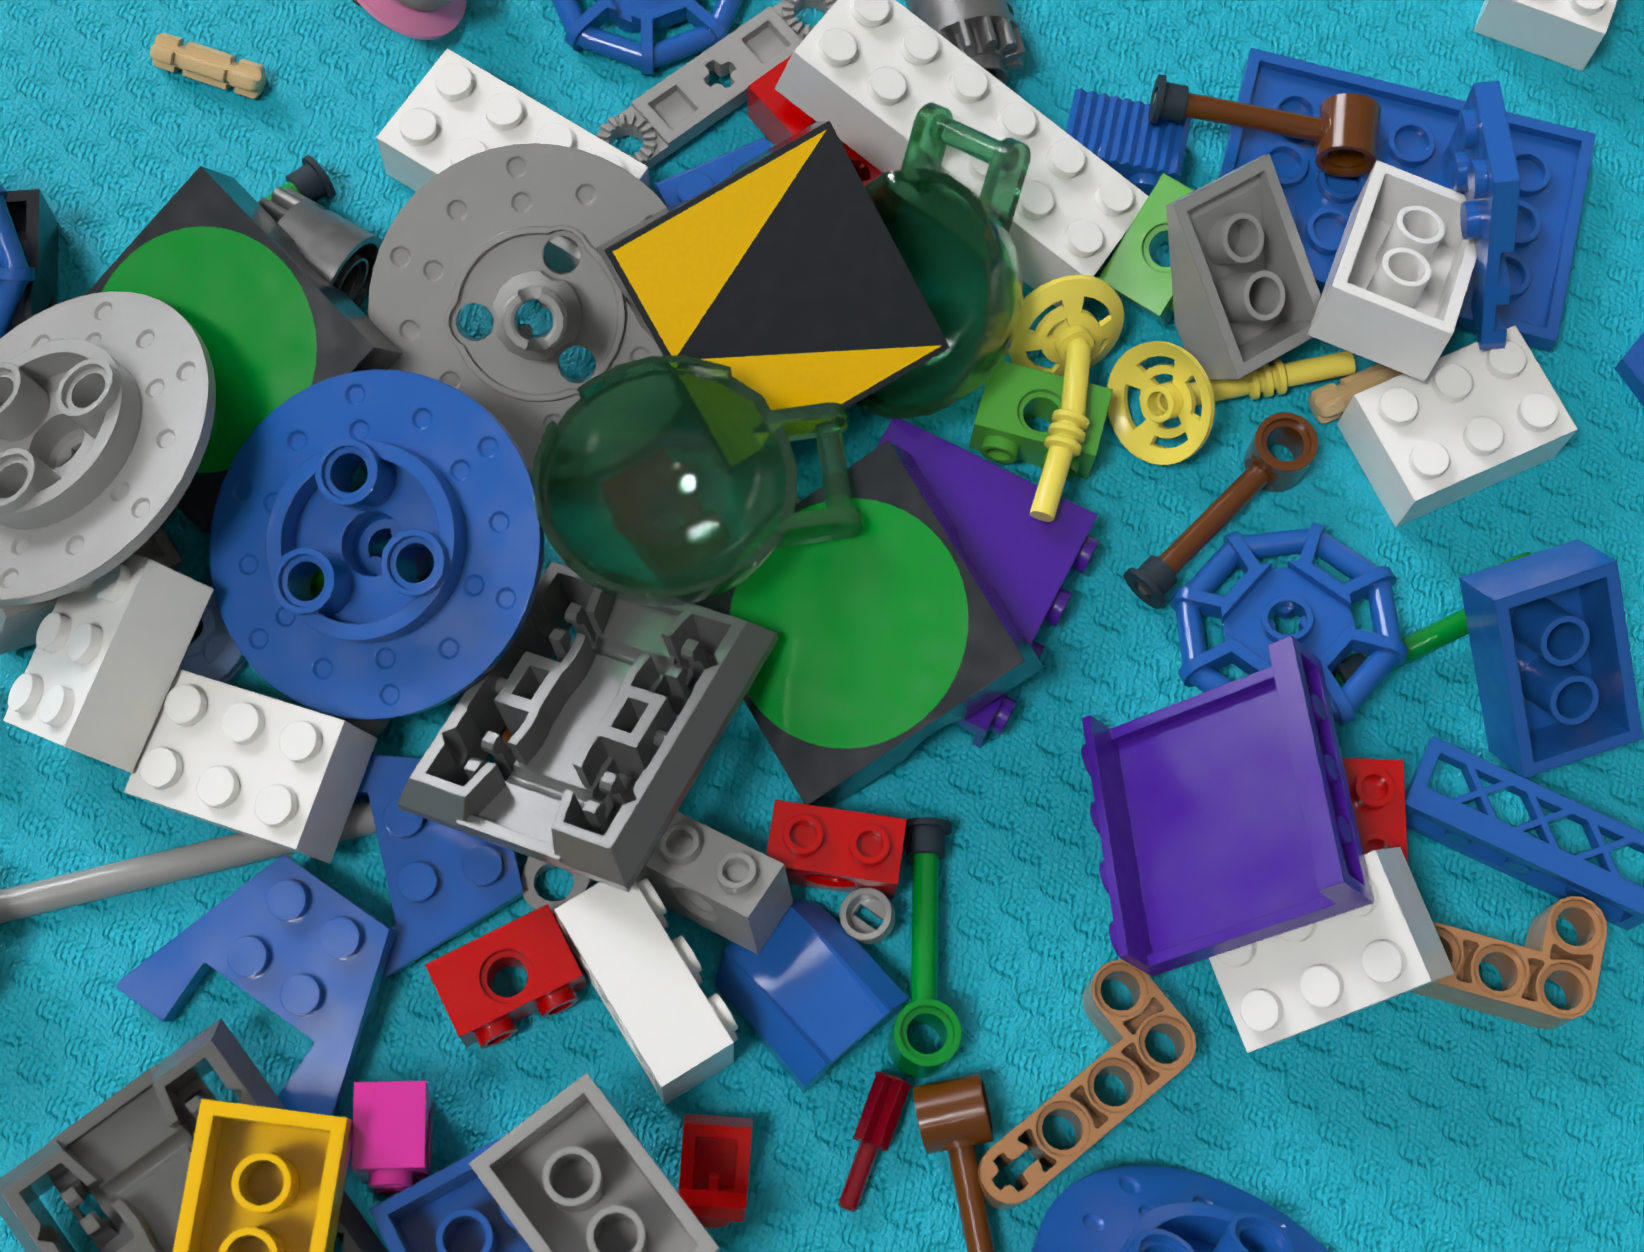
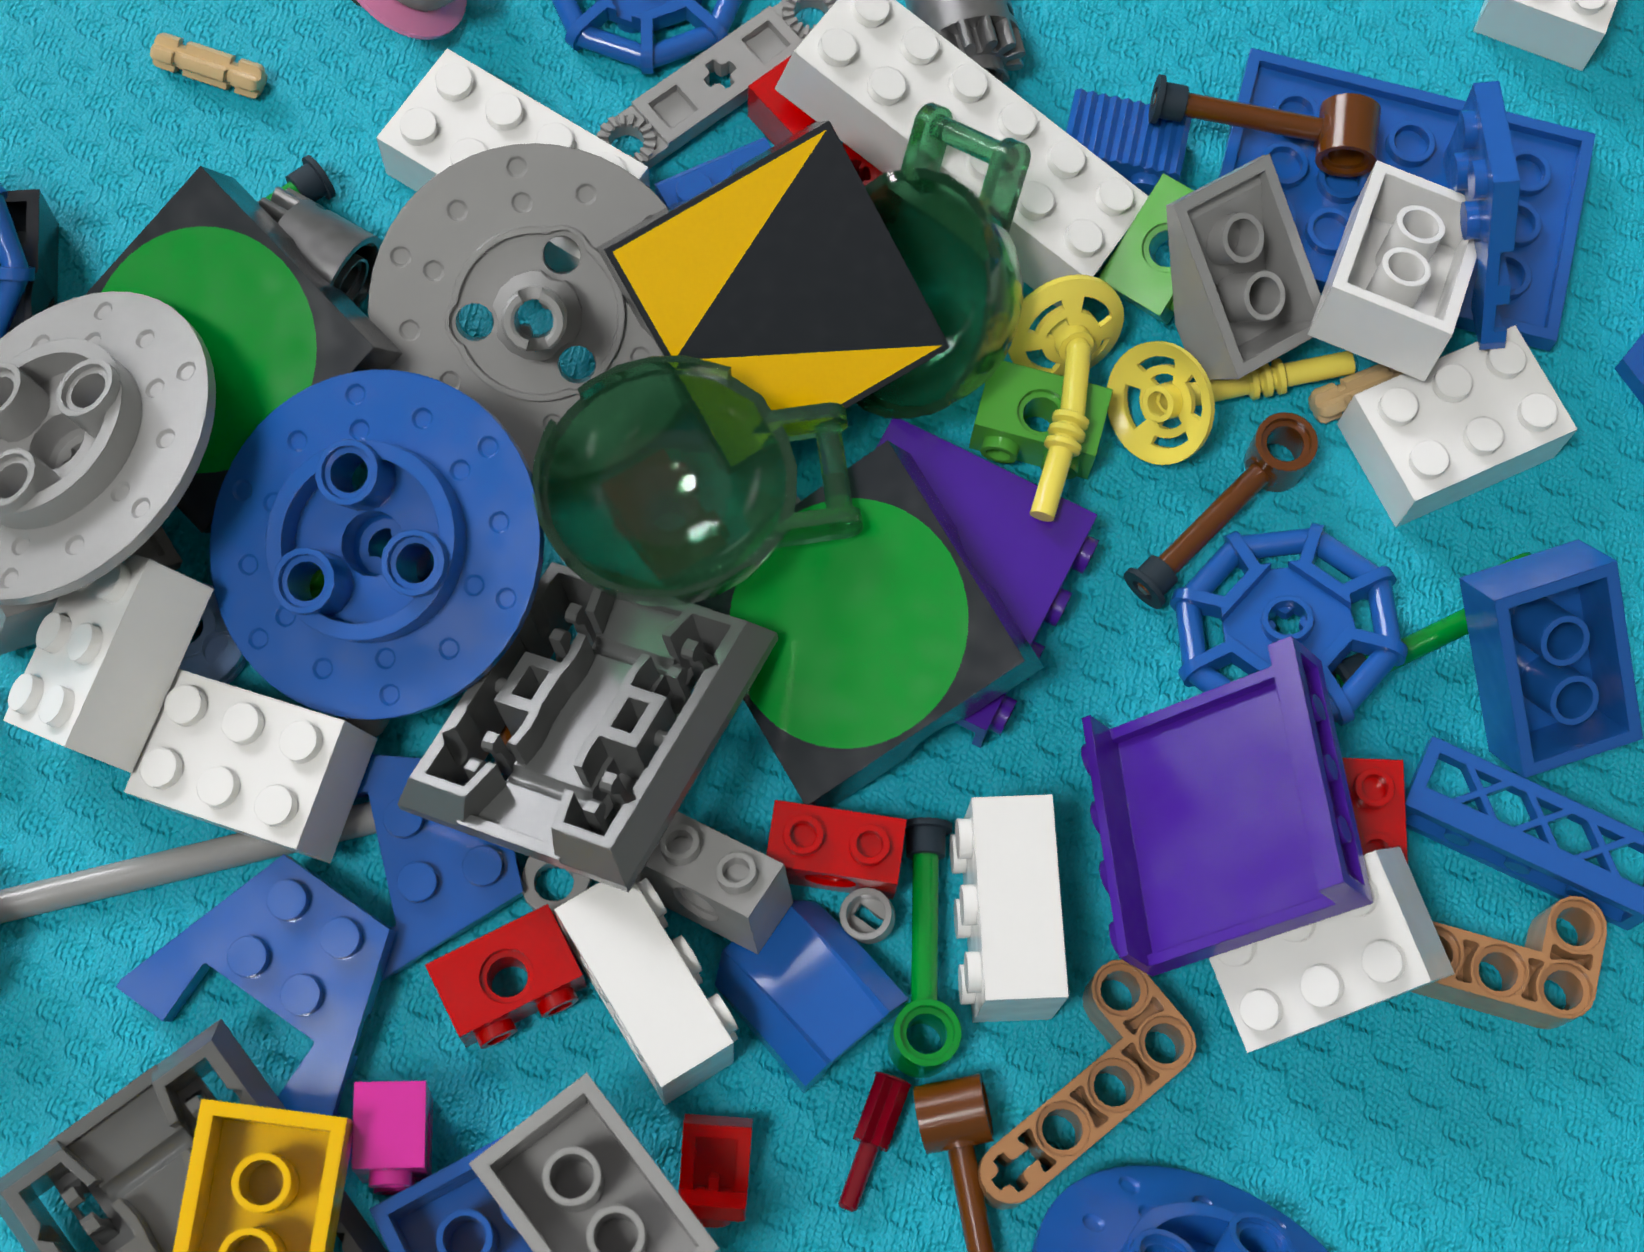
(1009, 909): none -> white brick

